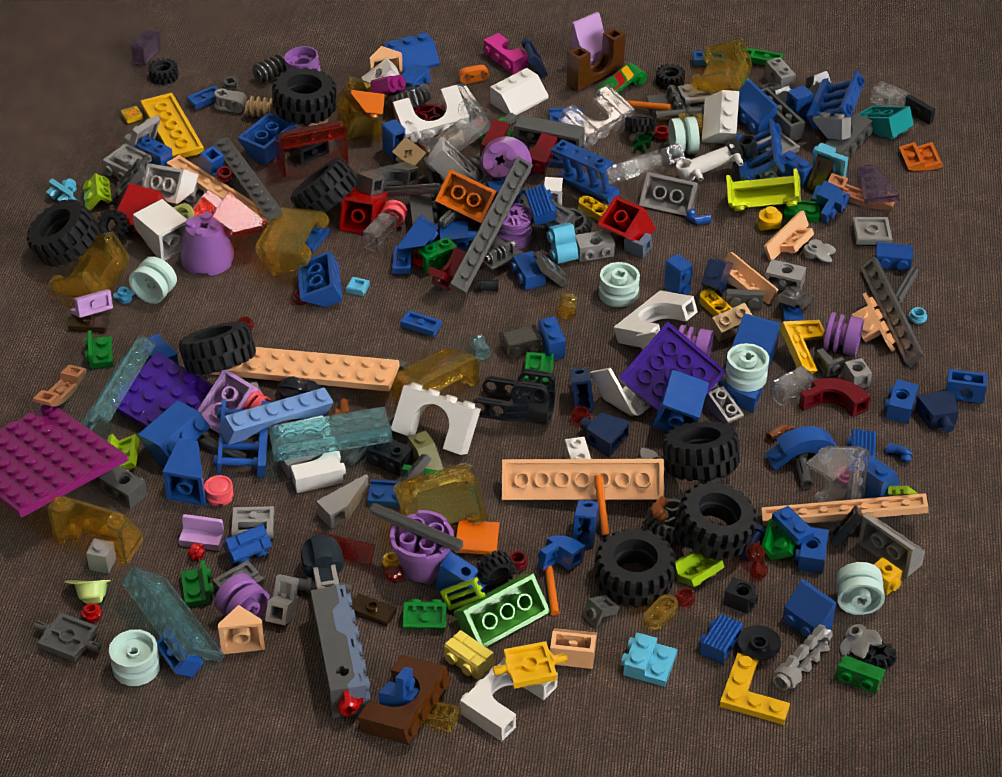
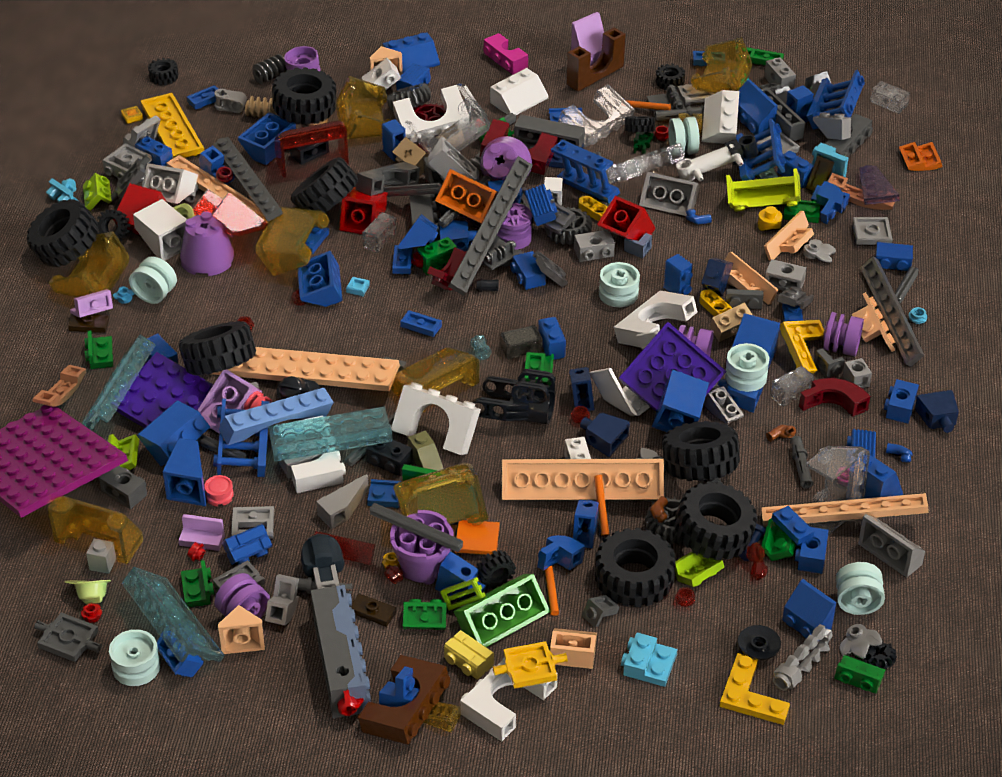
(145, 47): clear purple brick -> none
(230, 83): dark grey bush -> none
(343, 407): dark orange arm -> none
(367, 102): orange slope -> none
(388, 84): magenta brick -> none
(396, 209): coral wheel -> none
(417, 468): dark grey plate -> none
(473, 74): orange beam -> none
(519, 559): dark red plate -> none
(534, 57): dark blue plate -> none
(562, 242): medium azure brick -> none
(567, 306): clear yellow wheel -> none
(625, 76): green door -> none
(658, 615): clear yellow plate -> none
(720, 638): blue brick -> none
(740, 595): black brick -> none
(798, 441): blue arch -> none
(846, 526): black plate -> none
(889, 120): teal slope -> none
(891, 575): yellow brick -> none
(896, 490): lime tile -> none
(920, 109): black plate -> none
(967, 385): blue brick -> none

